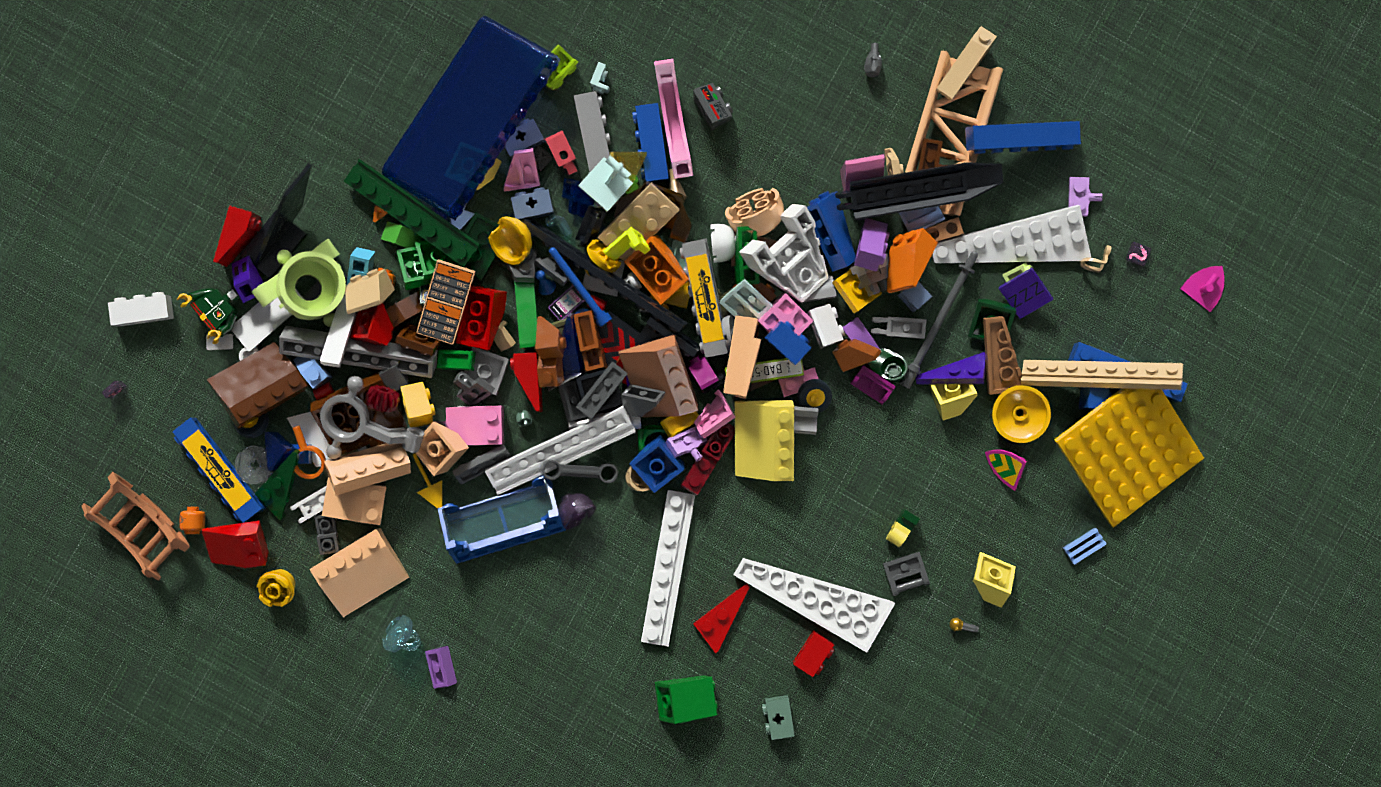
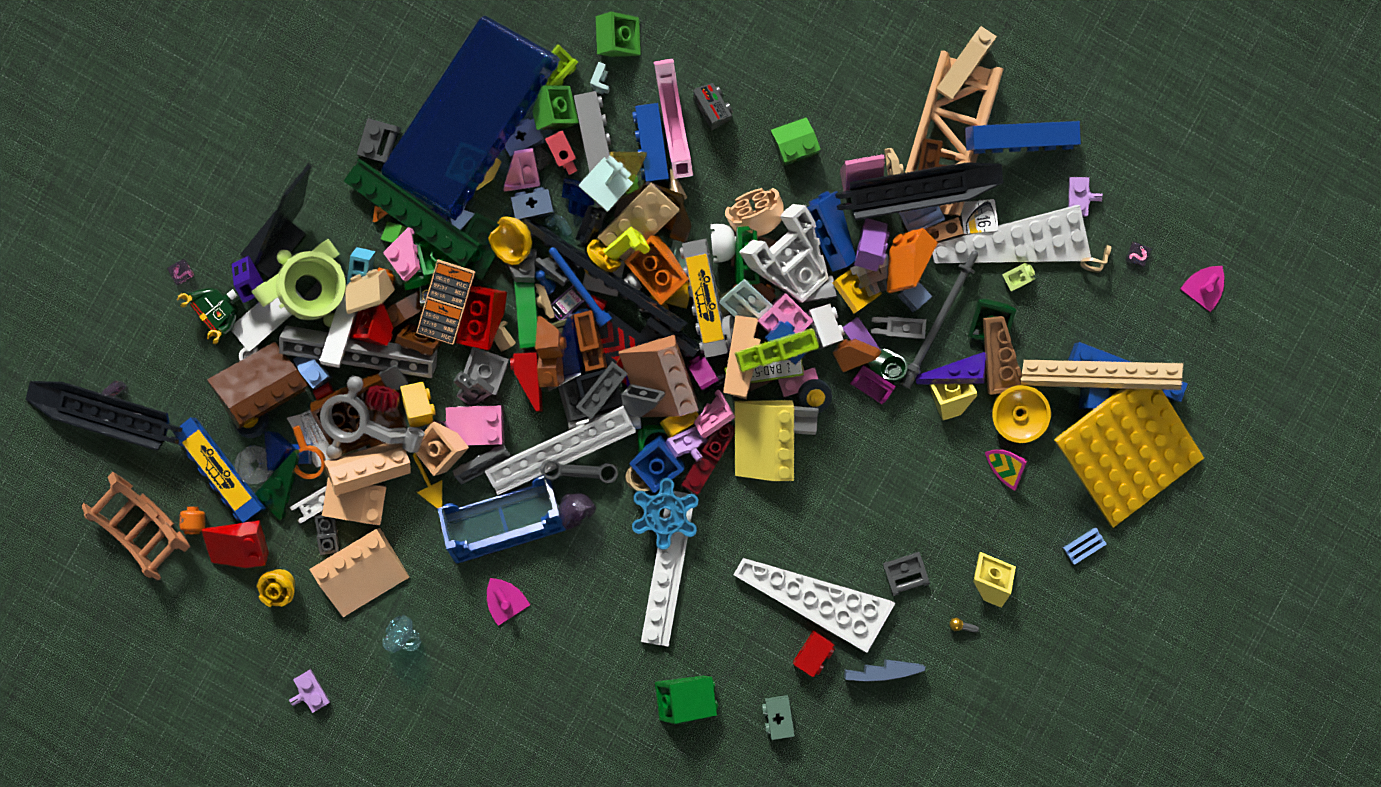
(102, 413): none -> black hinge
(140, 309): white brick -> none
(180, 272): none -> clear purple tile
(225, 342): white sticker -> none
(236, 234): red slope -> none
(310, 691): none -> lavender plate
(312, 429): none -> clear hinge
(372, 140): none -> dark grey plate
(403, 255): none -> bright pink wing
(441, 667): medium lavender slope -> none
(456, 360): green tile -> none
(504, 600): none -> dark pink shield
(523, 418): sand green hinge -> none
(543, 300): none -> tan piece
(554, 108): none -> bright green slope
(617, 35): none -> bright green slope
(665, 526): none -> dark azure plate
(717, 621): red wing -> none
(776, 350): none -> lime slope
(795, 141): none -> bright green slope
(873, 62): dark grey piece -> none
(891, 670): none -> sand blue slope
(902, 527): leg -> none
(979, 216): none -> sticker
(1026, 293): dark purple tile -> none

